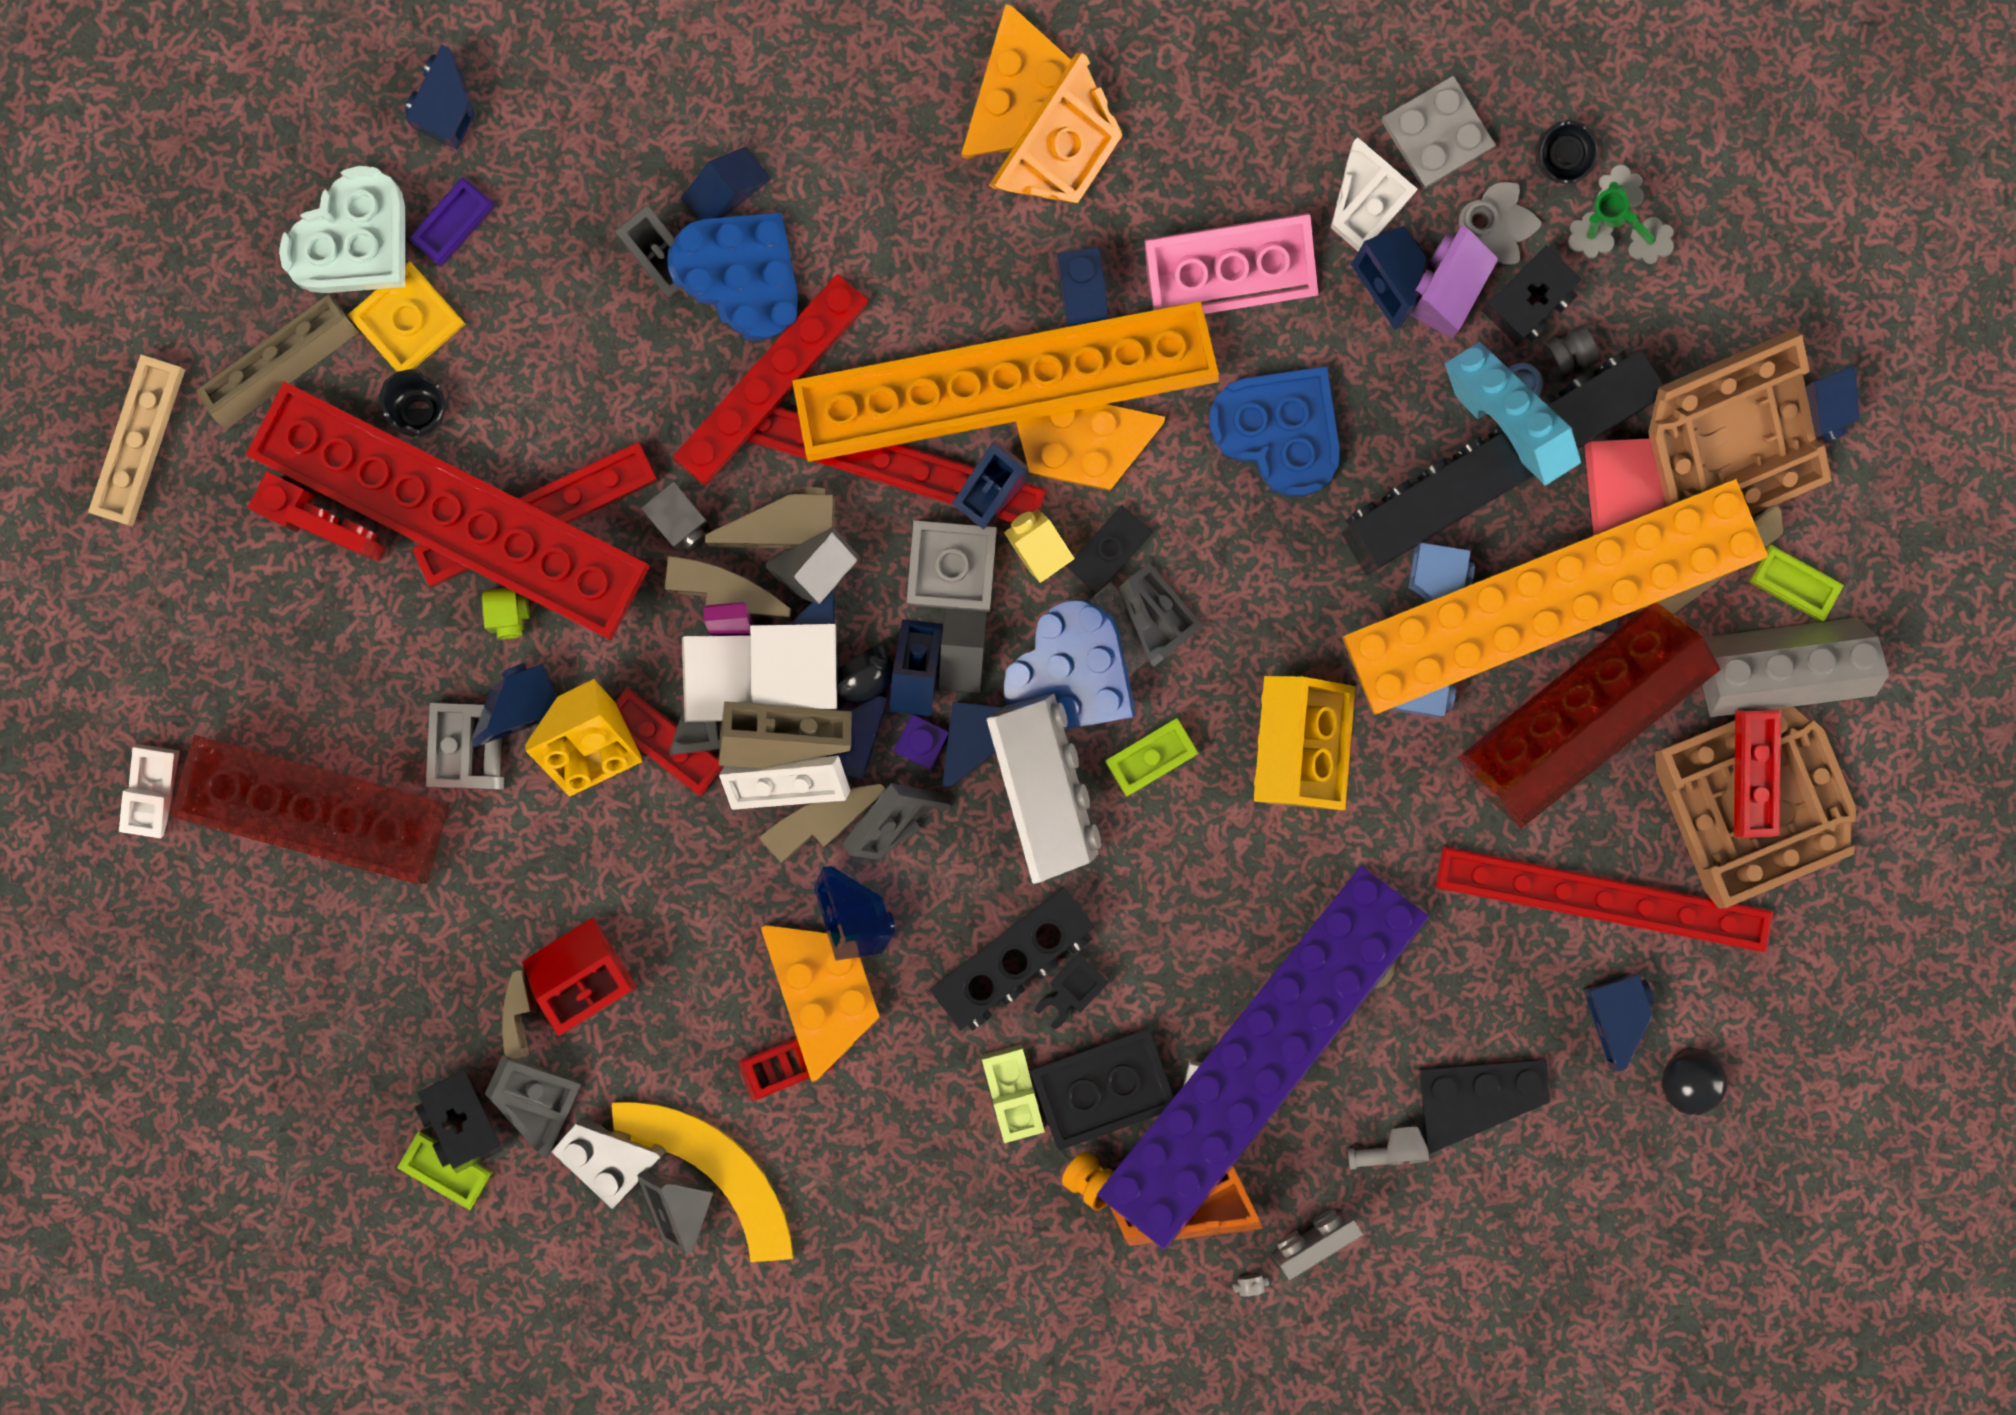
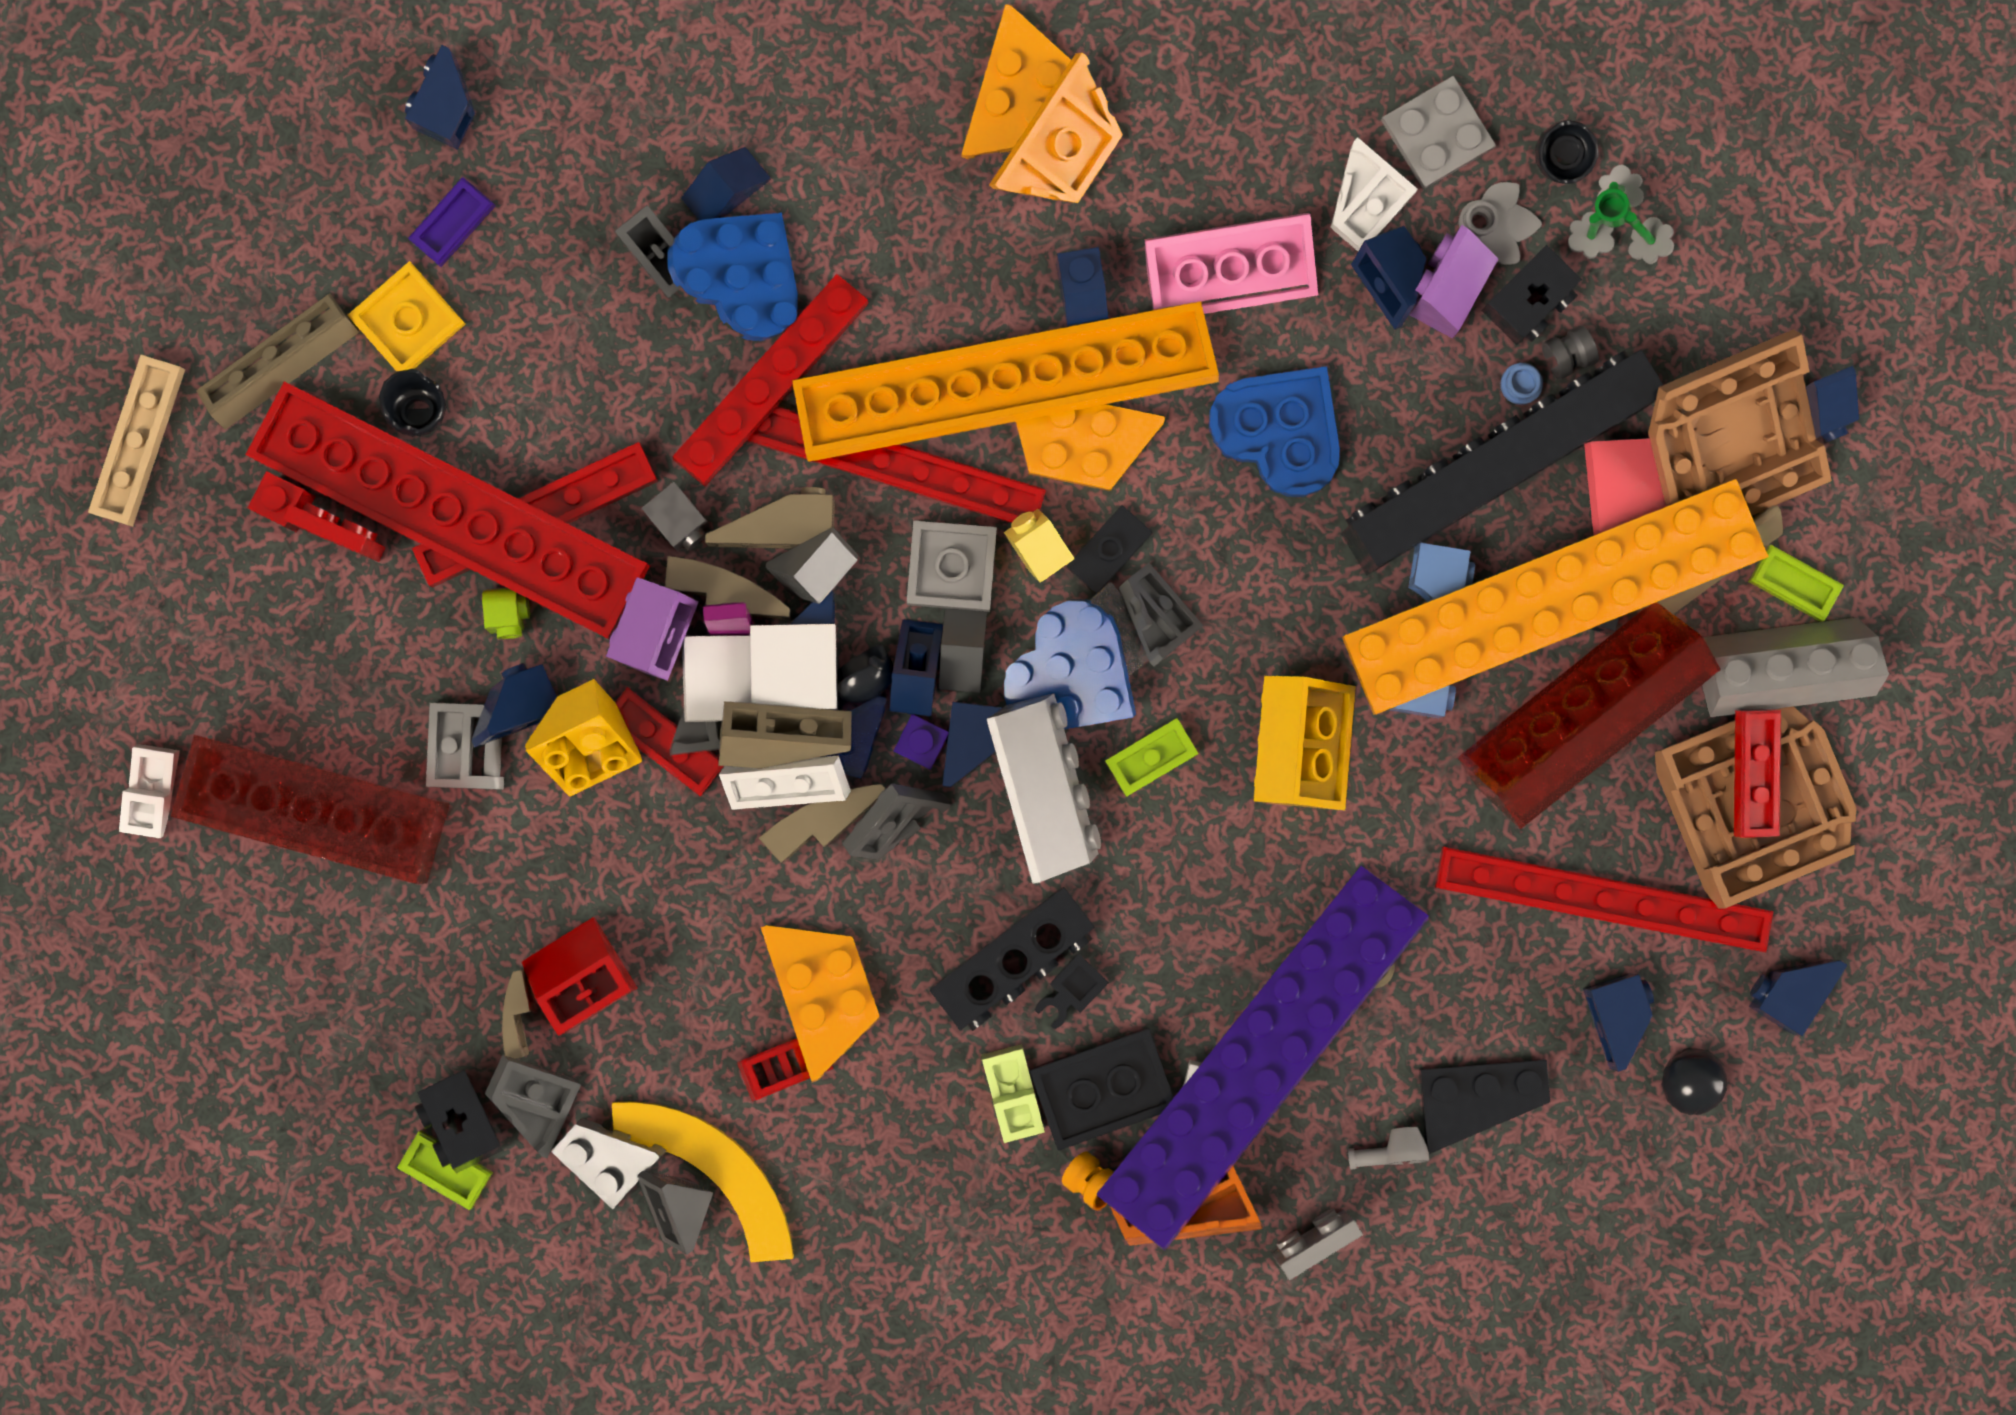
(352, 237): light aqua plate -> none
(651, 628): none -> medium lavender slope
(852, 915): clear blue slope -> none
(991, 485): dark blue slope -> none
(1250, 1285): light grey piece -> none
(1534, 429): medium azure arch -> none
(1795, 993): none -> dark blue slope

